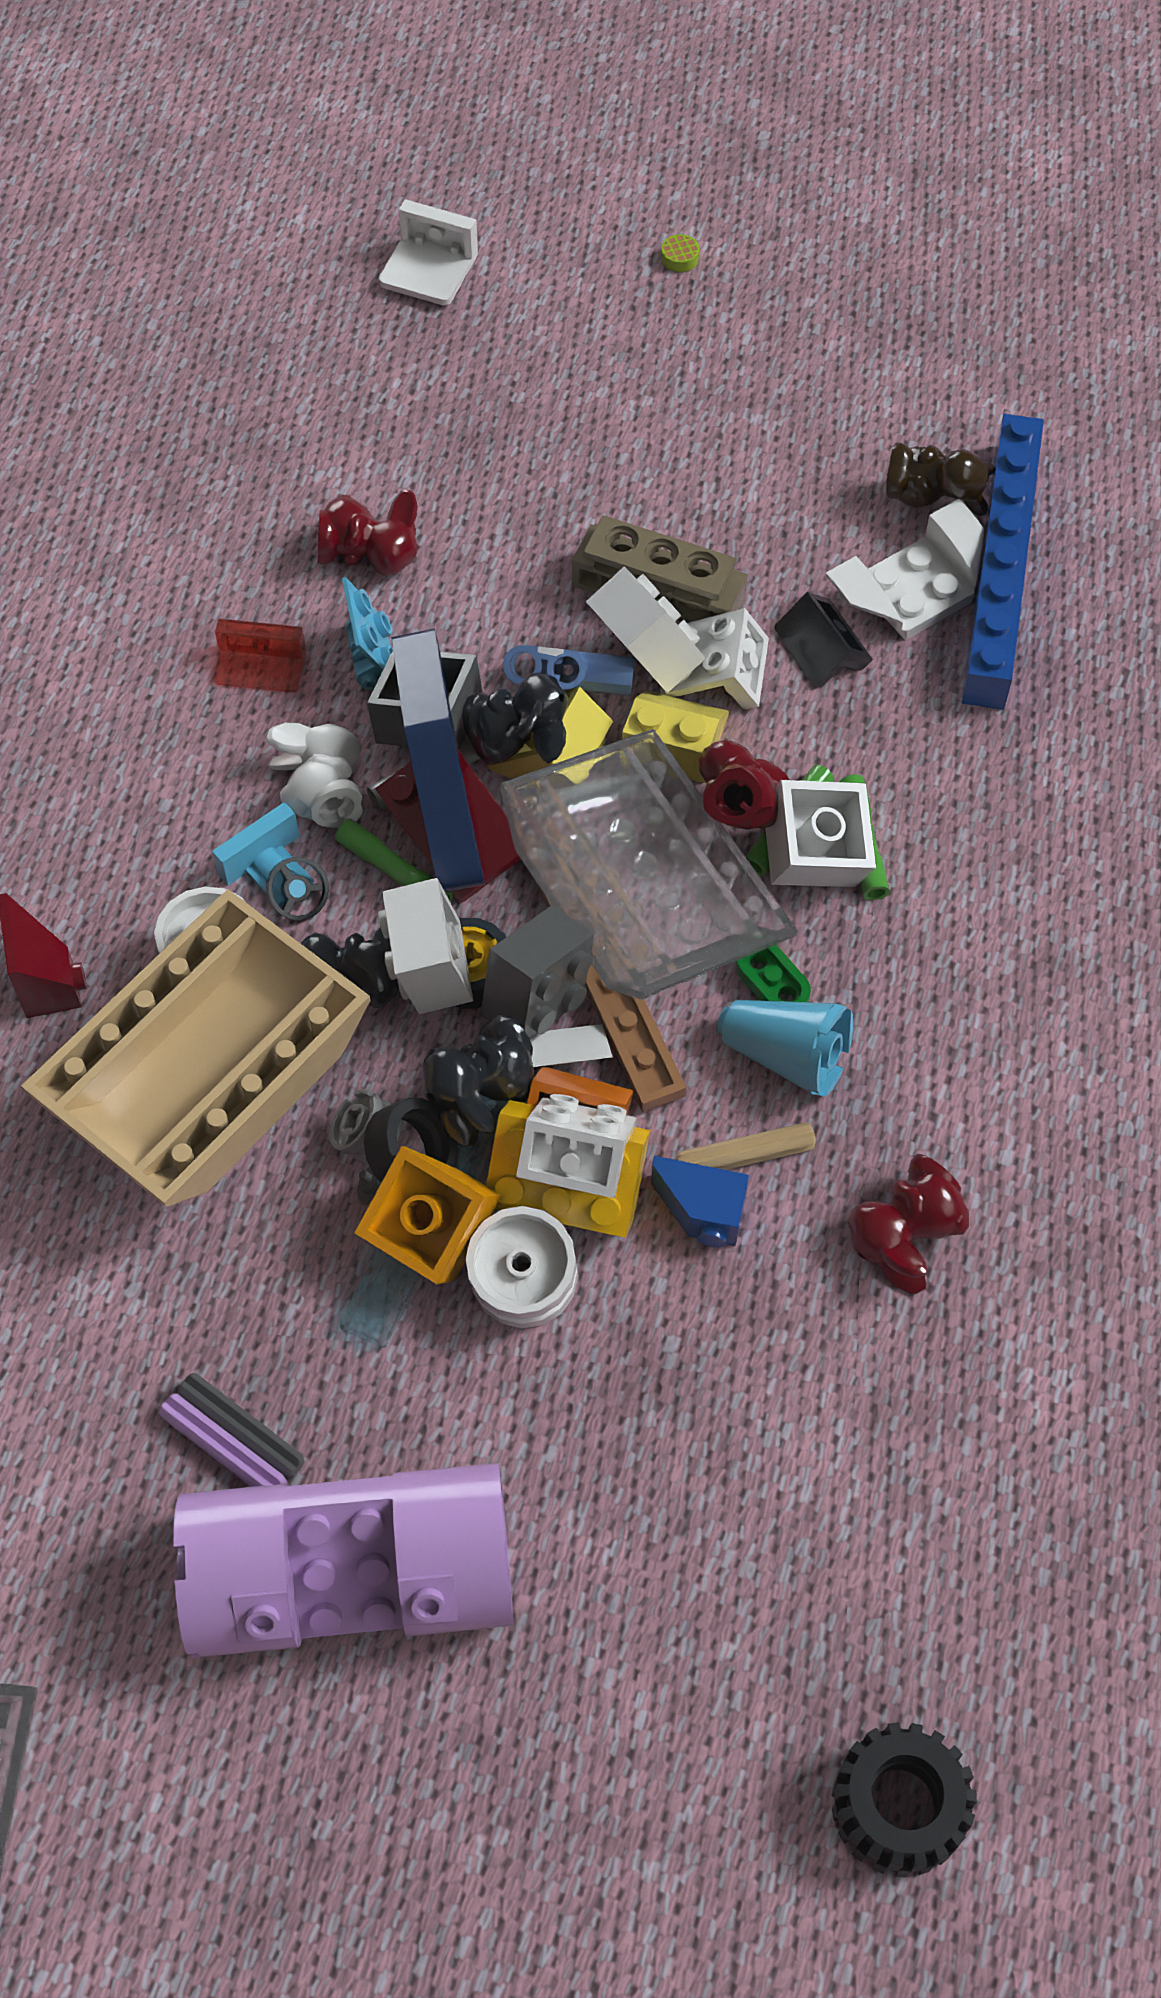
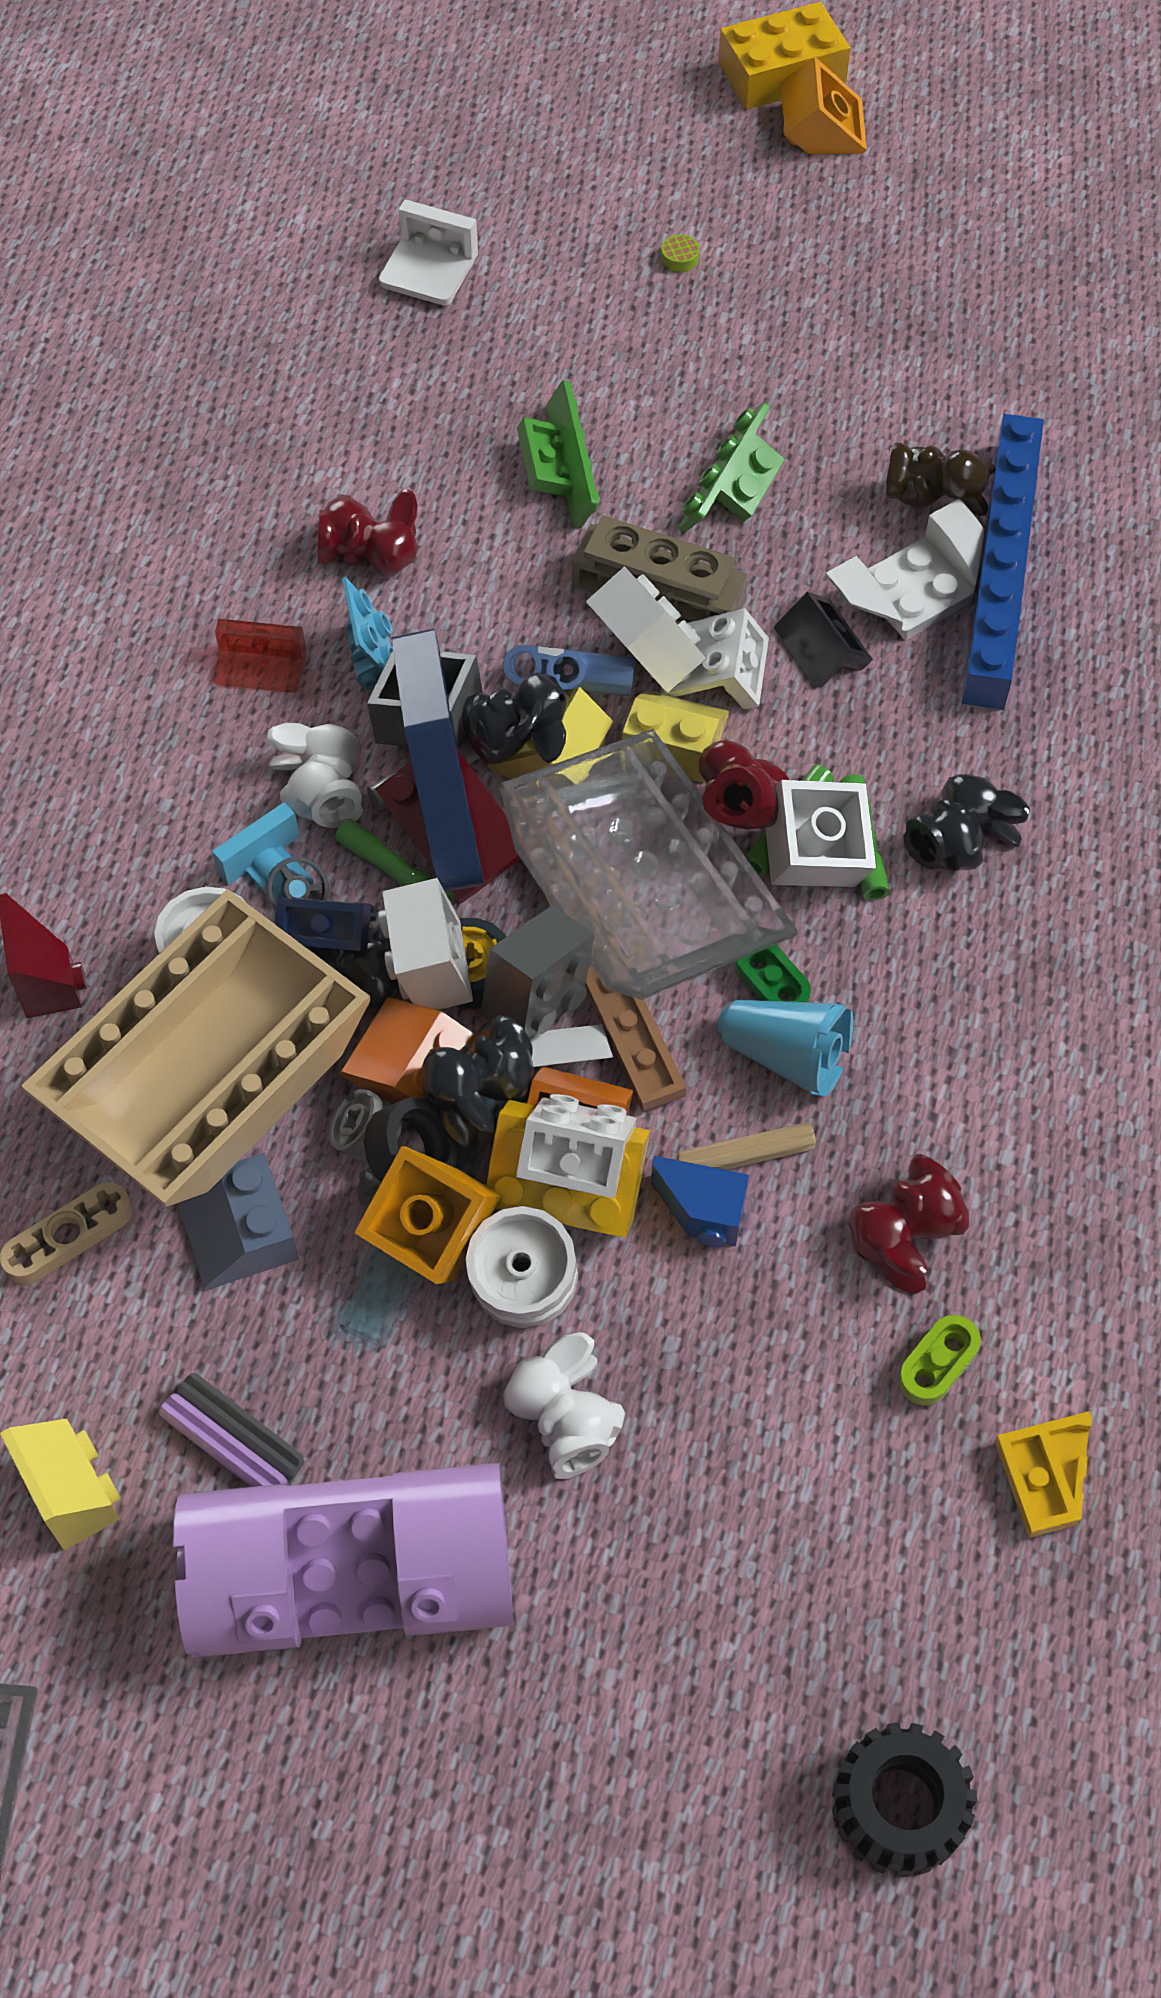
(62, 1253): none -> tan beam
(62, 1479): none -> light yellow slope
(239, 1225): none -> sand blue slope
(327, 922): none -> dark blue piece
(395, 1046): none -> orange slope
(558, 456): none -> bright green bracket
(572, 1422): none -> white animal
(740, 475): none -> bright green bracket
(771, 48): none -> yellow brick
(822, 112): none -> light orange slope
(937, 1361): none -> lime plate
(954, 834): none -> black animal
(1047, 1471): none -> yellow wing

